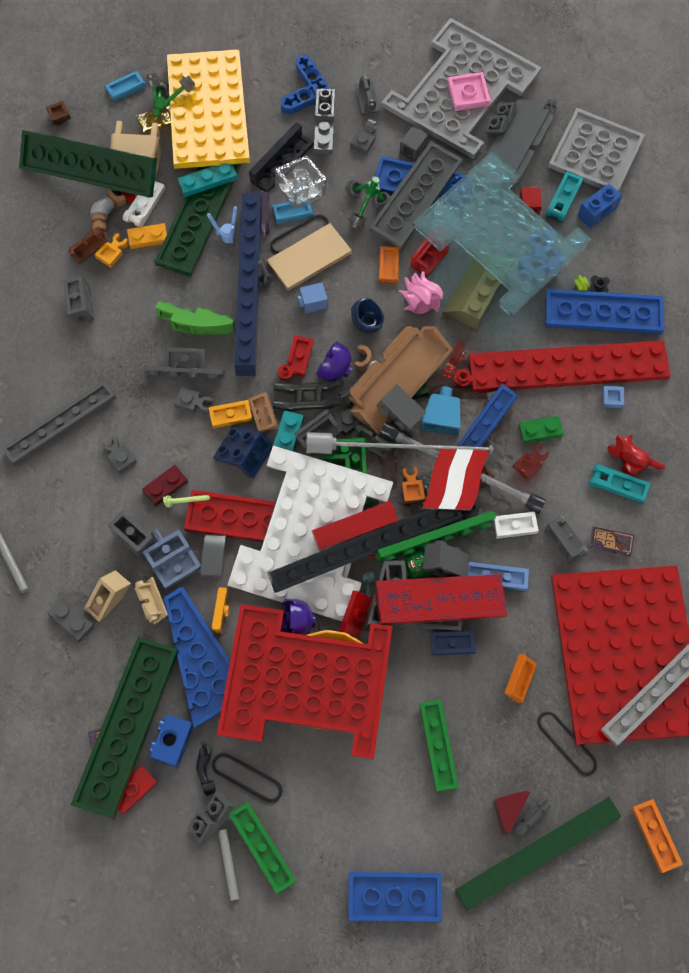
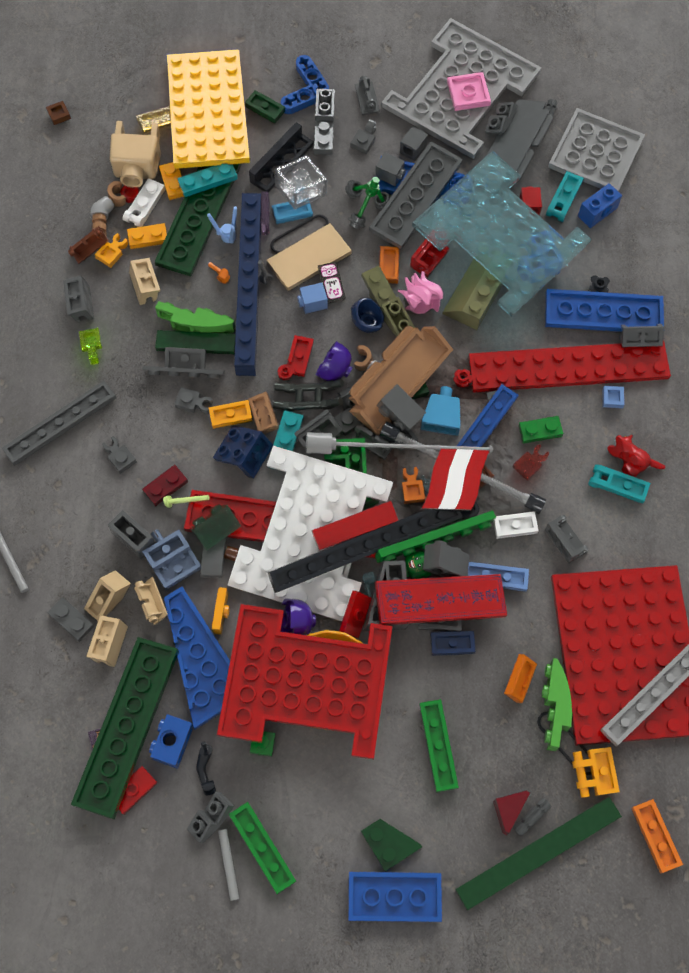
(88, 163): dark green plate -> none
(90, 342): none -> clear neon green plate
(107, 640): none -> tan hinge
(125, 86): dark azure tile -> none
(144, 280): none -> tan hinge
(161, 88): plant -> none
(170, 180): none -> light orange plate
(213, 342): none -> dark green tile
(215, 526): none -> clear green bracket
(223, 275): none -> orange hand
(231, 553): none -> reddish brown piece
(243, 786): black piece -> none
(265, 106): none -> dark green plate
(266, 747): none -> green plate
(332, 282): none -> tile
(389, 844): none -> dark green wing
(390, 169): none -> dark grey brick
(391, 306): none -> olive slope
(458, 355): clear red plate -> none
(557, 696): none -> bright green slope
(581, 283): lime plate -> none
(602, 772): none -> light orange plate
(611, 541): tile -> none
(642, 336): none -> dark grey hinge

